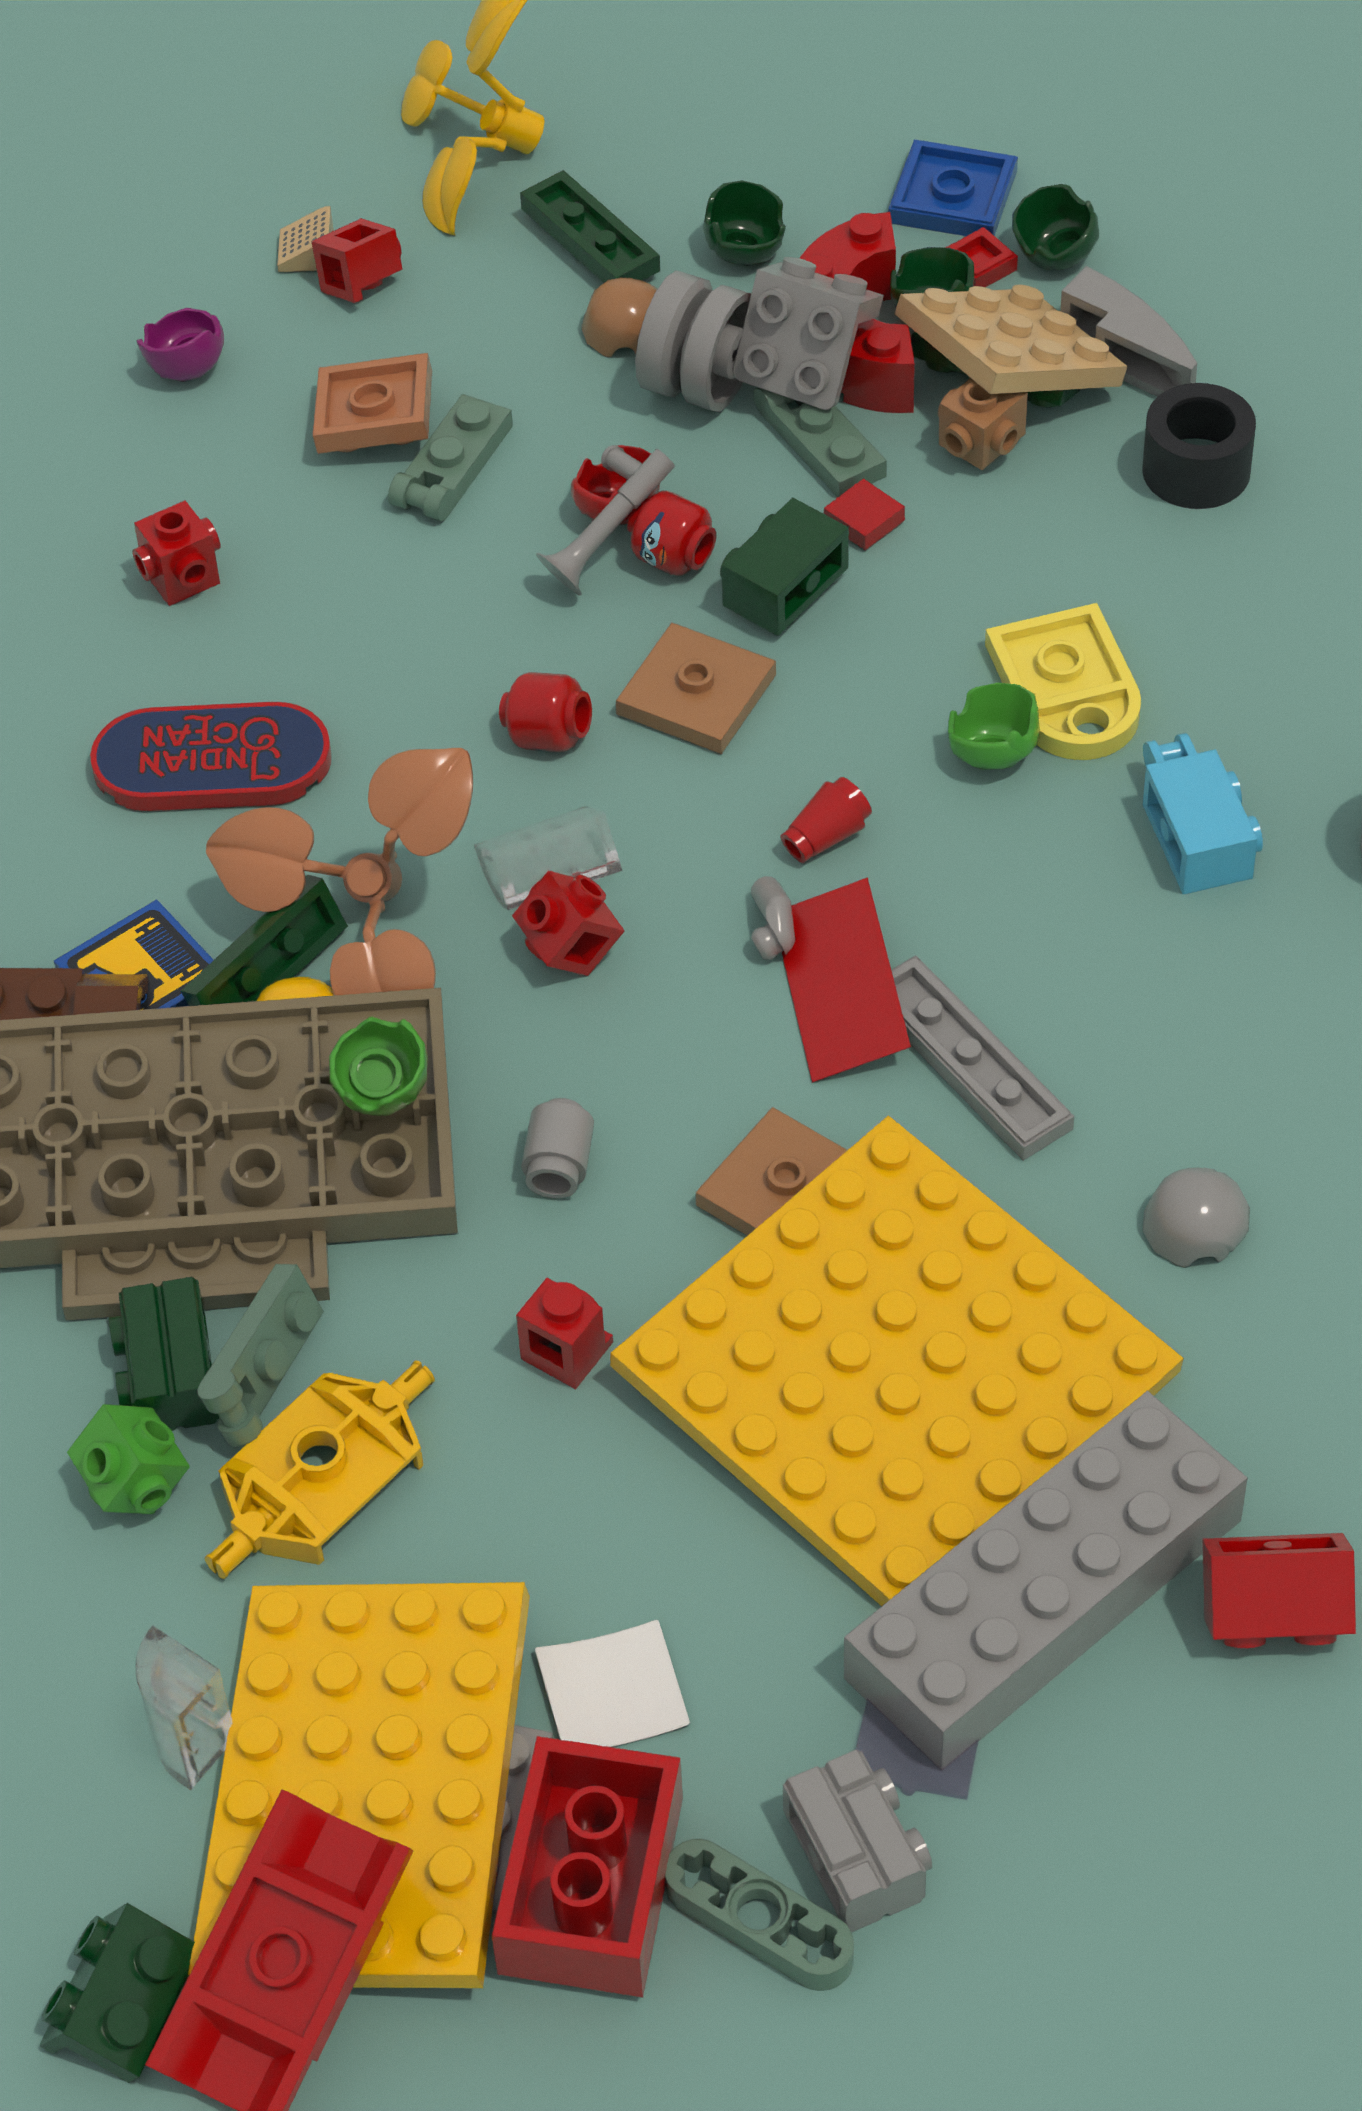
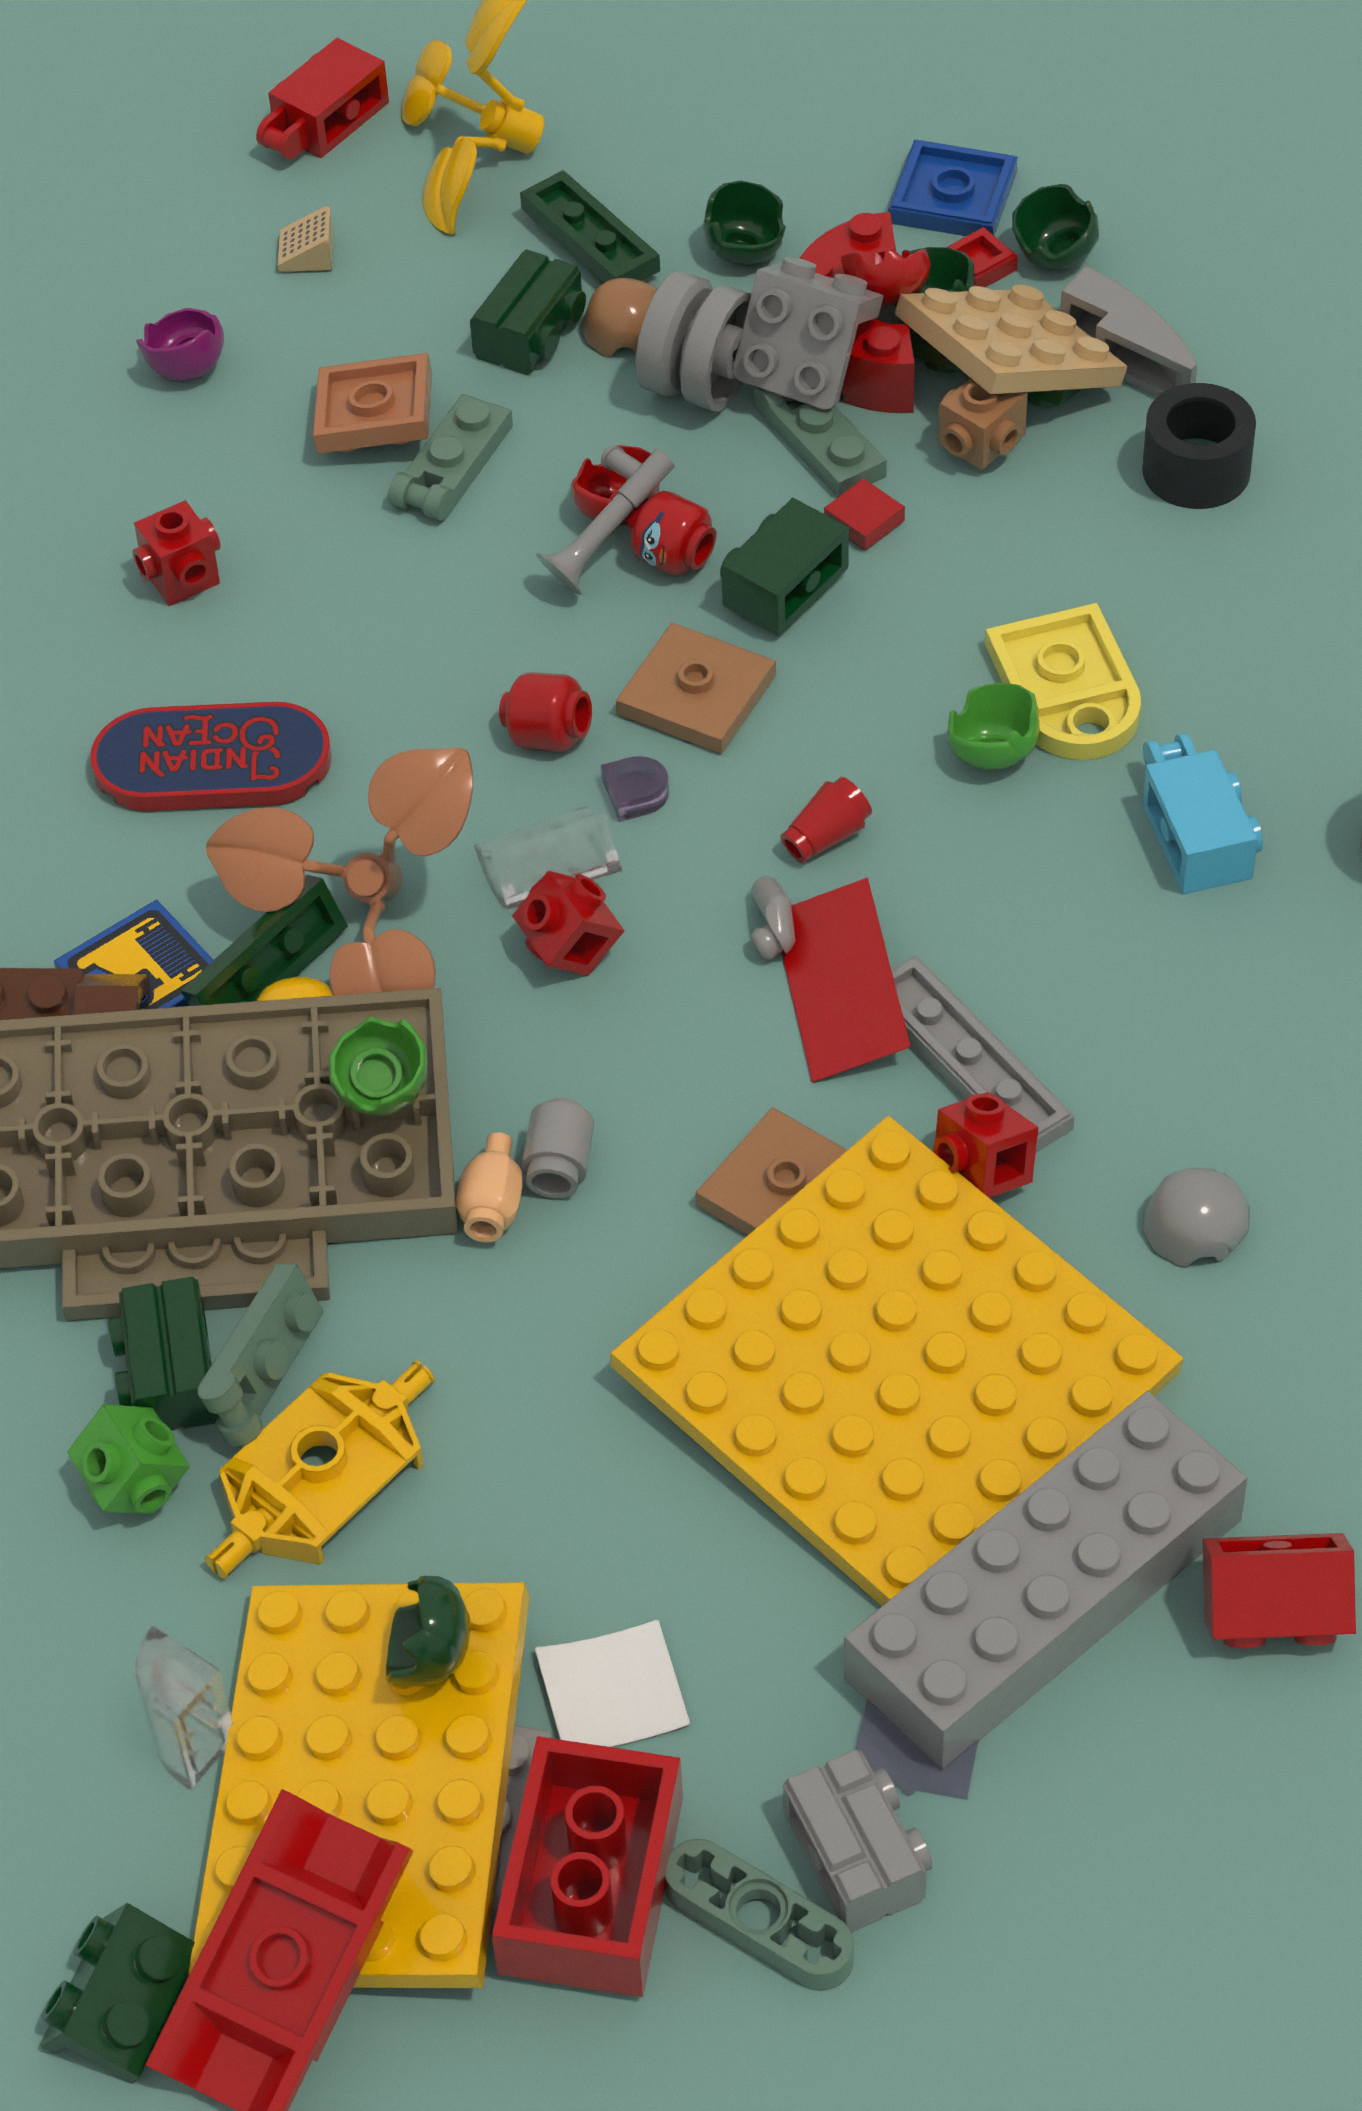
(324, 101): none -> red brick
(356, 258): red brick -> none
(429, 1636): none -> dark green hair
(490, 1190): none -> light nougat plant
(527, 312): none -> dark green brick
(569, 1319): red brick -> none
(635, 786): none -> clear purple tile
(891, 274): none -> red hair
(987, 1143): none -> red brick

